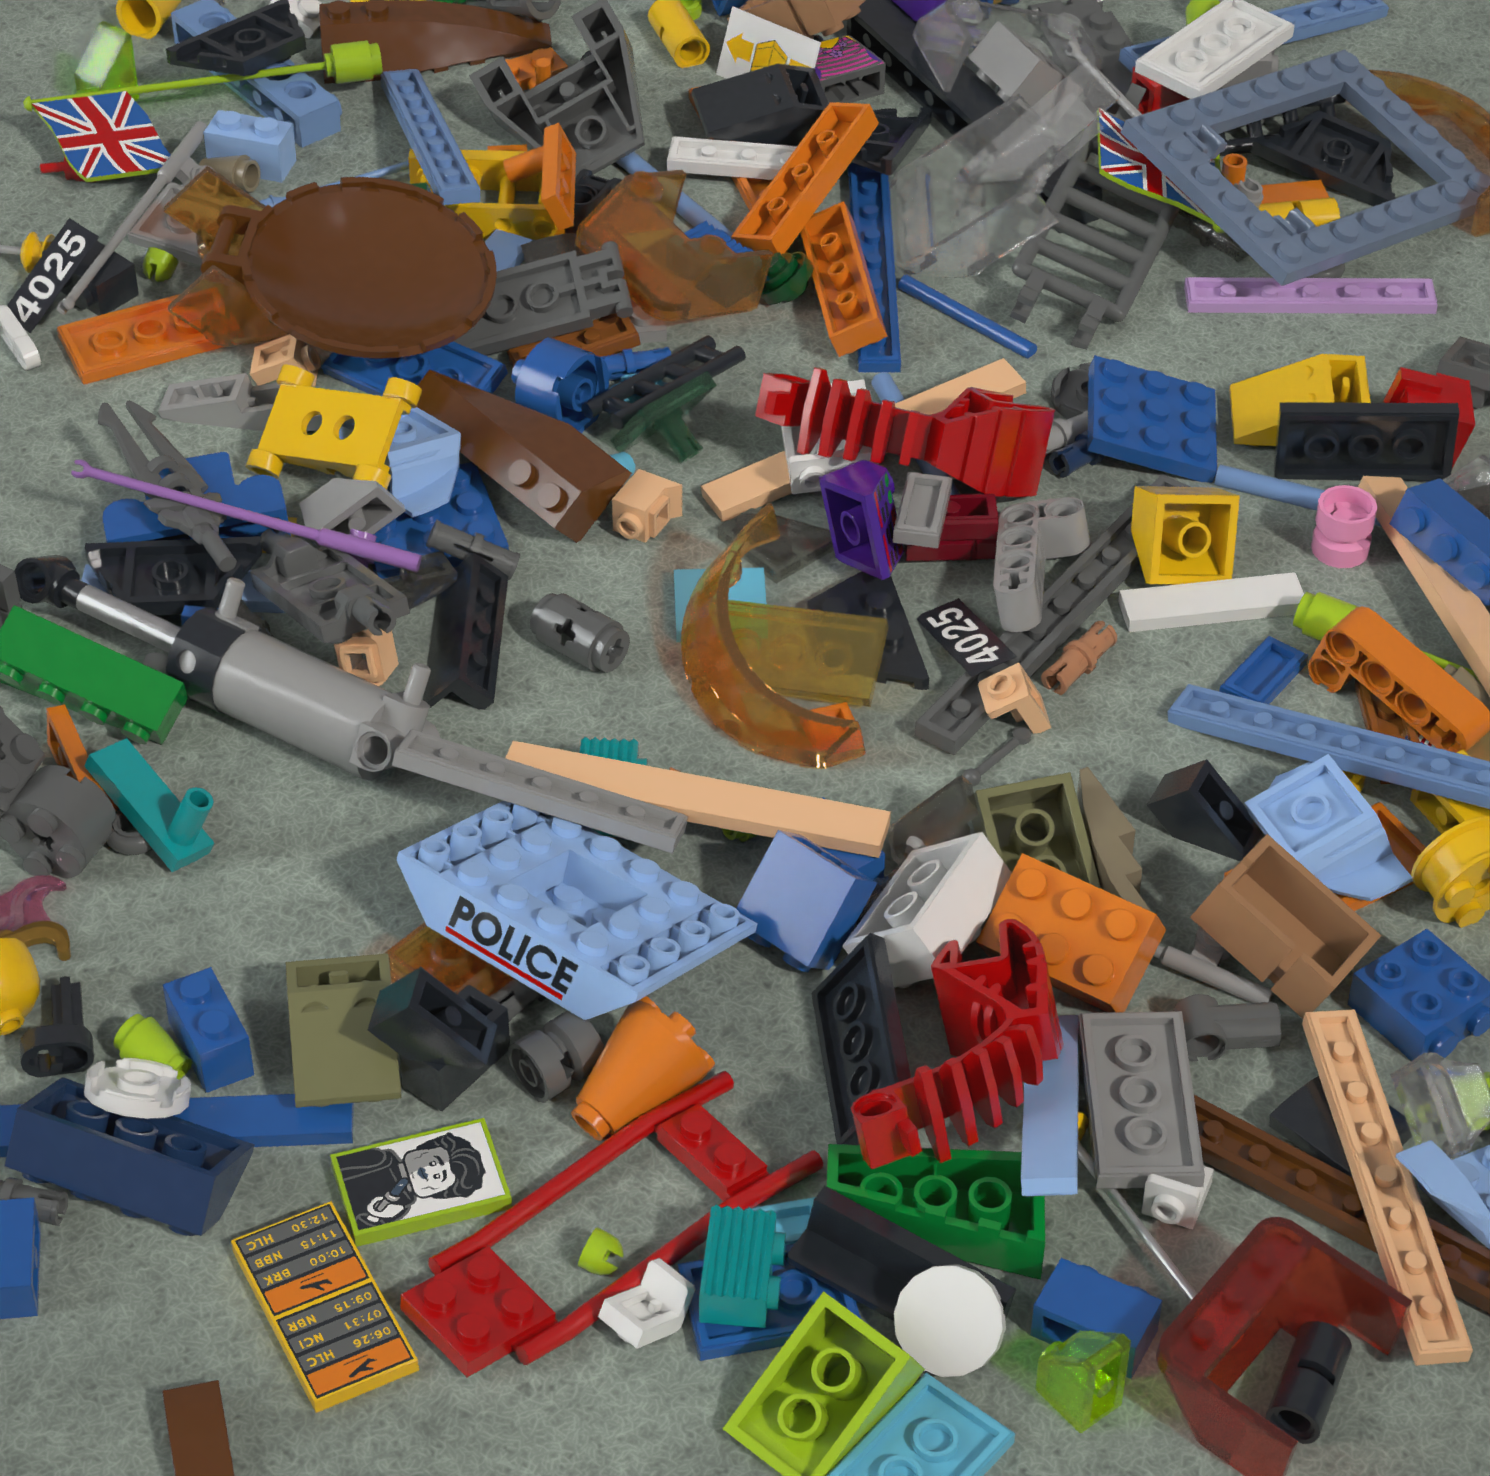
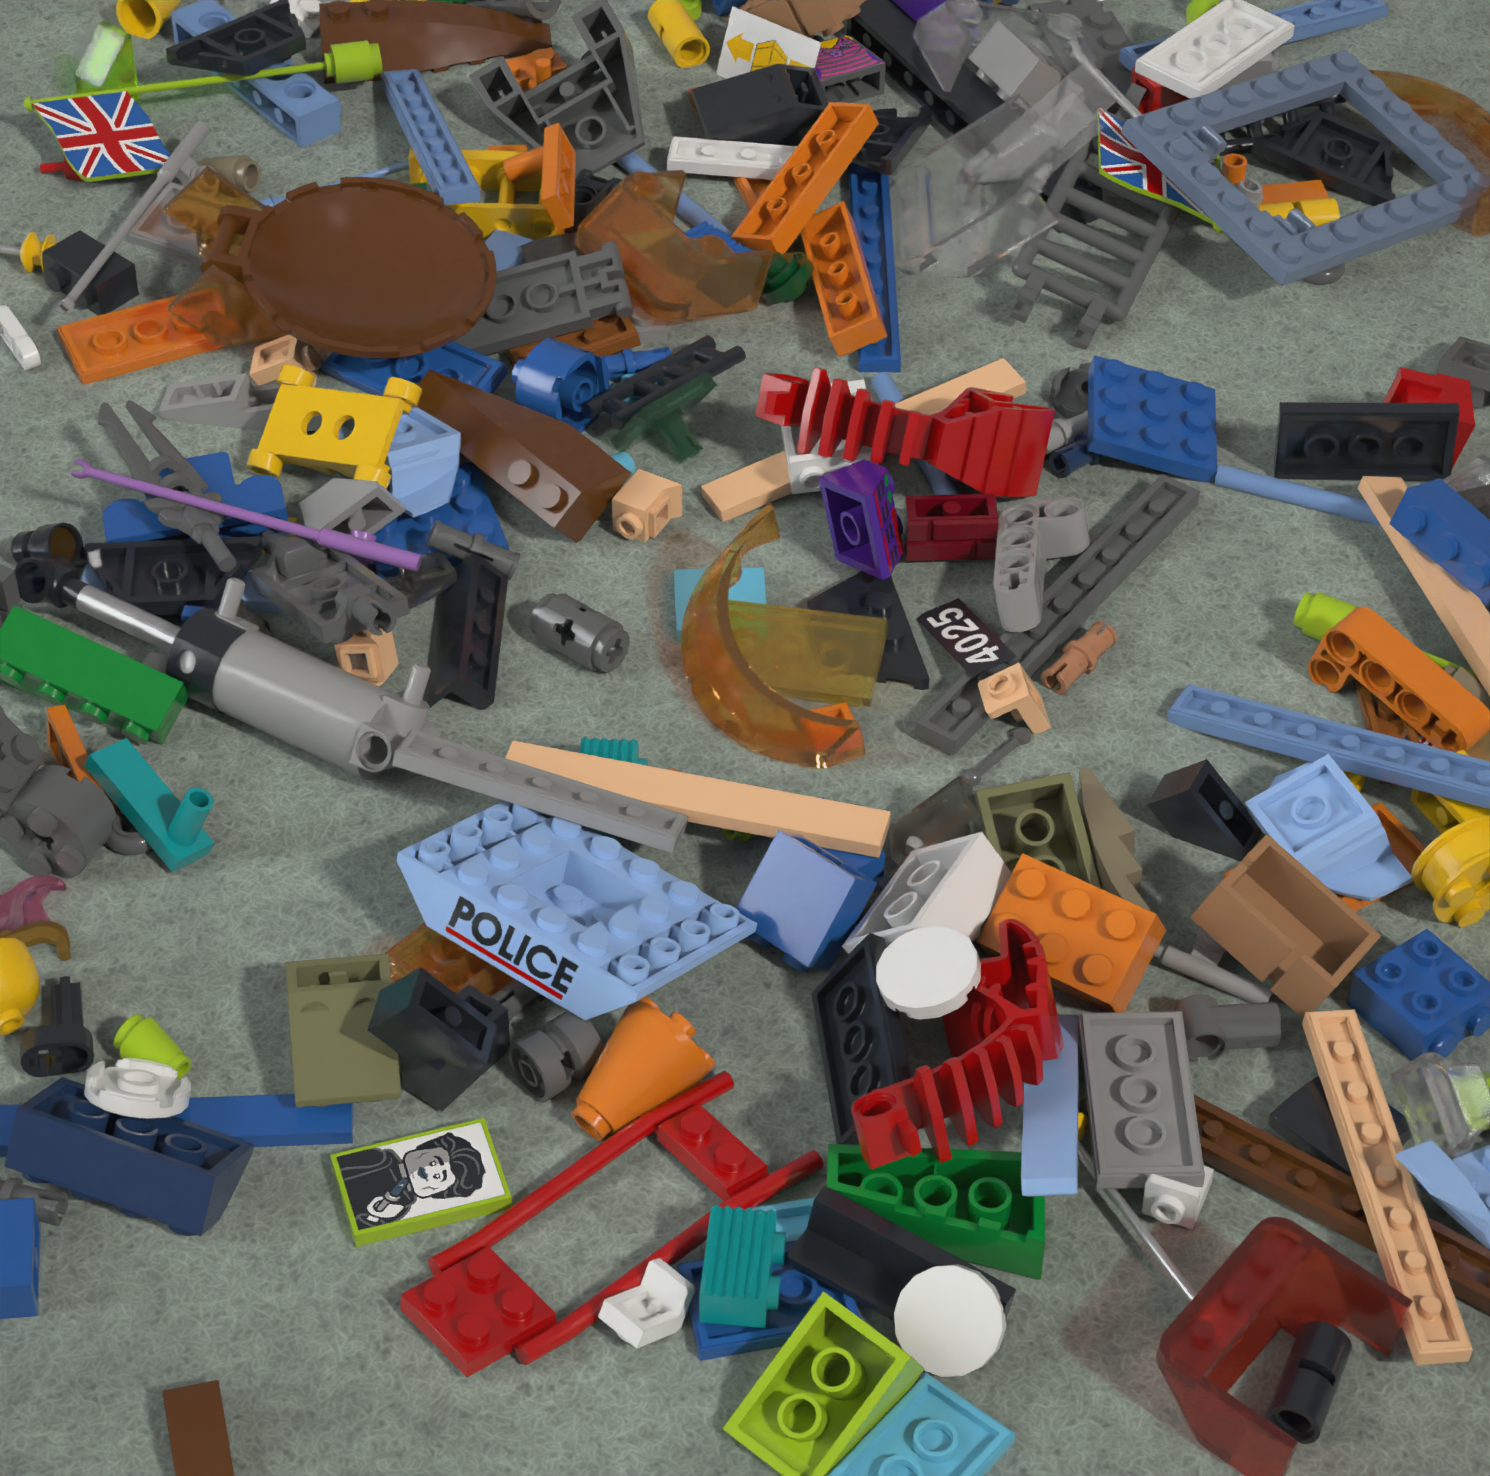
(50, 540): none -> black piece
(51, 274): black sticker -> none
(159, 262): lime hinge -> none
(208, 1029): blue brick -> none
(262, 139): light blue brick -> none
(324, 1306): tile -> none
(597, 1252): lime hinge -> none
(795, 549): clear smoke wing -> none
(922, 510): light grey tile -> none
(928, 972): none -> white tile
(967, 316): blue bar -> none
(1084, 1376): clear neon green slope -> none
(1088, 1301): blue brick -> none
(1184, 533): yellow slope -> none
(1208, 236): clear smoke pin -> none
(1210, 602): white tile -> none
(1265, 671): blue tile -> none
(1310, 295): lavender tile -> none
(1314, 379): yellow slope -> none
(1343, 526): bright pink wheel -> none

